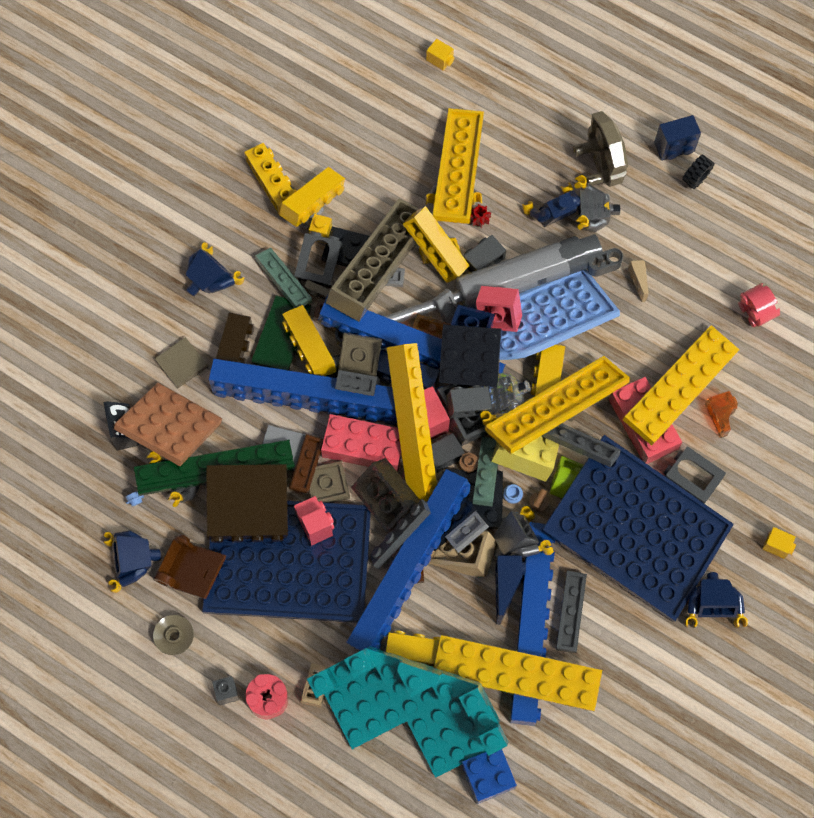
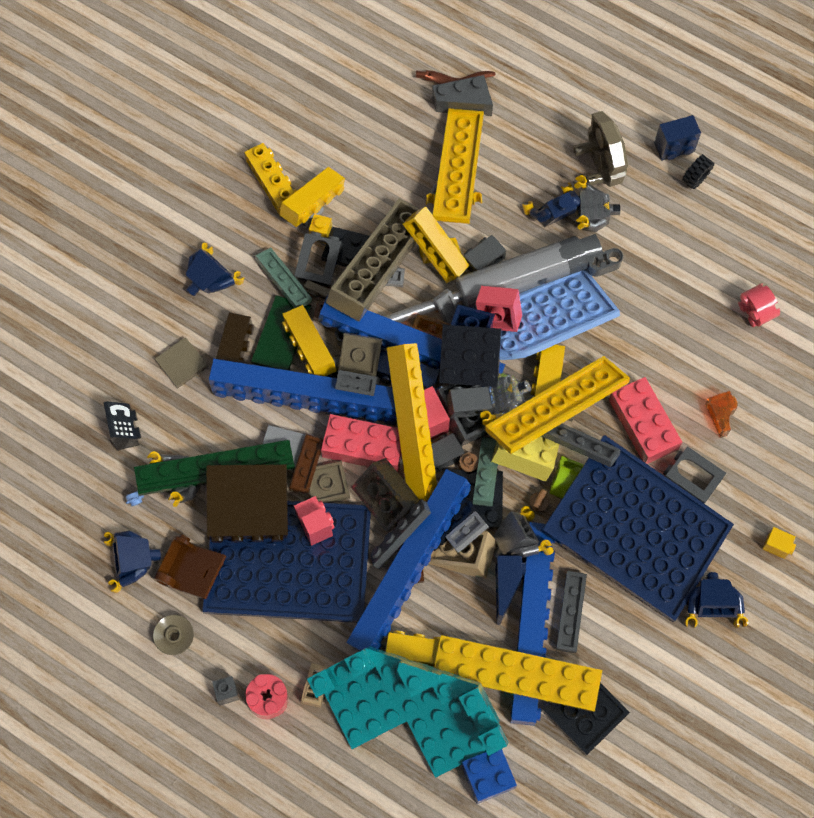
(168, 424): nougat plate -> none
(440, 54): yellow brick -> none
(442, 78): none -> copper piece
(464, 95): none -> dark grey wedge
(477, 220): red gear -> none
(513, 493): light blue plate -> none
(587, 727): none -> black plate
(638, 274): tan slope -> none
(680, 385): yellow plate -> none

